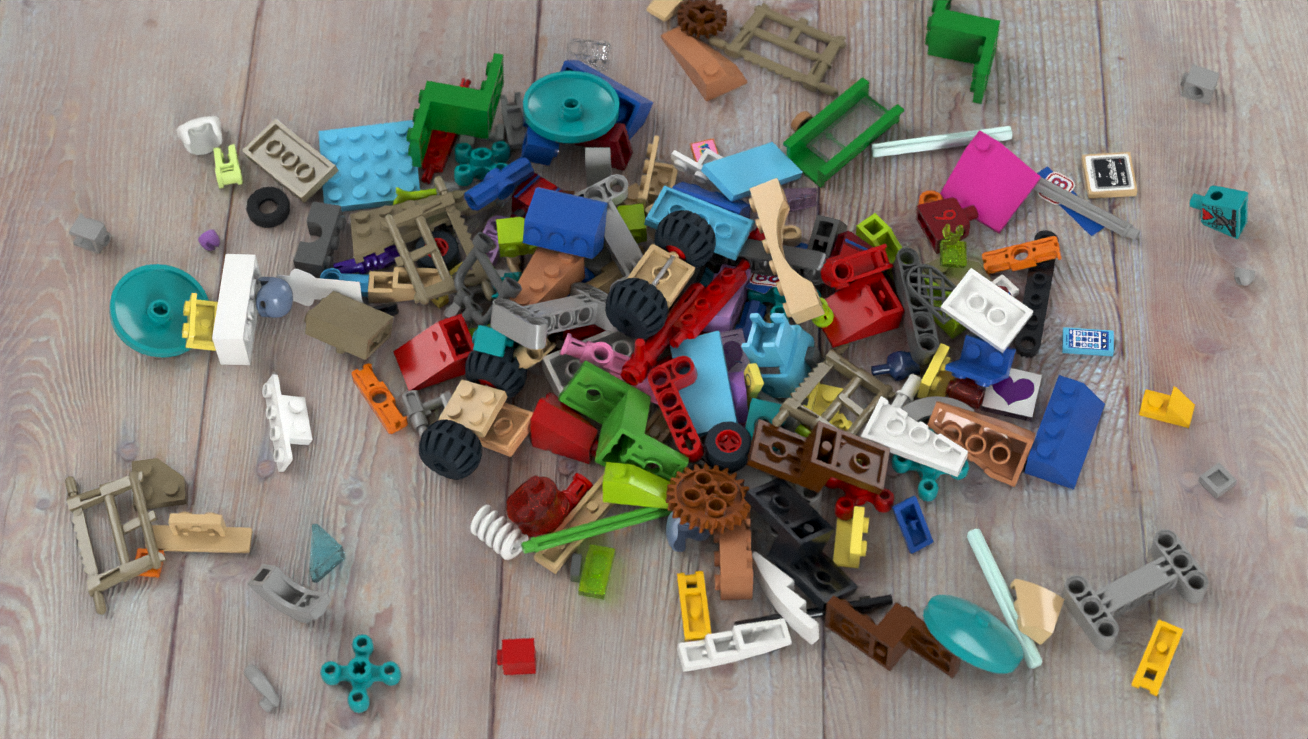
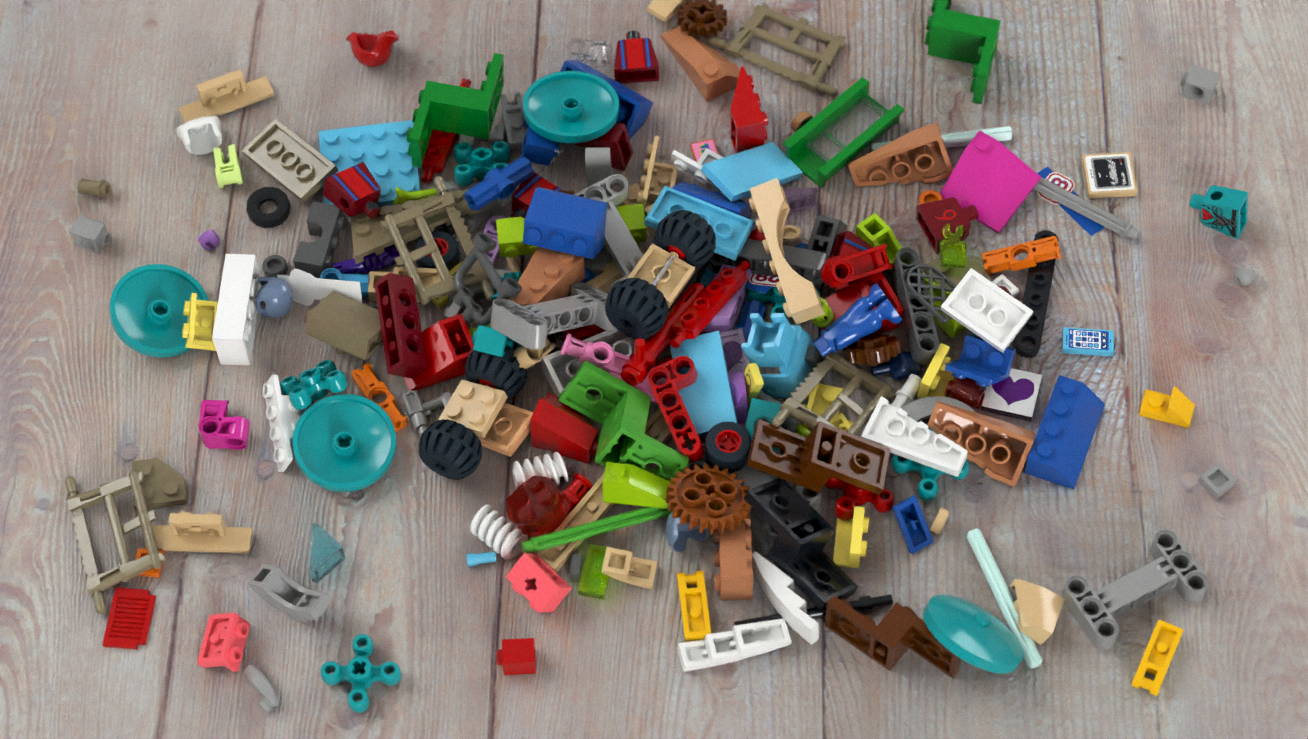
(98, 188): none -> dark tan pin
(129, 618): none -> red window
(224, 641): none -> coral bracket
(226, 95): none -> tan bracket
(227, 431): none -> dark pink piece
(274, 266): none -> dark grey tile
(313, 384): none -> teal gear
(344, 442): none -> teal dish
(354, 191): none -> dark red torso
(372, 49): none -> red hair
(400, 325): none -> dark red brick
(474, 559): none -> medium azure piece
(538, 583): none -> coral brick
(548, 468): none -> white piece
(629, 569): none -> tan slope
(635, 60): none -> dark red torso
(746, 118): none -> red slope
(857, 322): none -> blue piece
(873, 349): none -> reddish brown gear
(908, 159): none -> nougat wedge
(940, 520): none -> tan tile

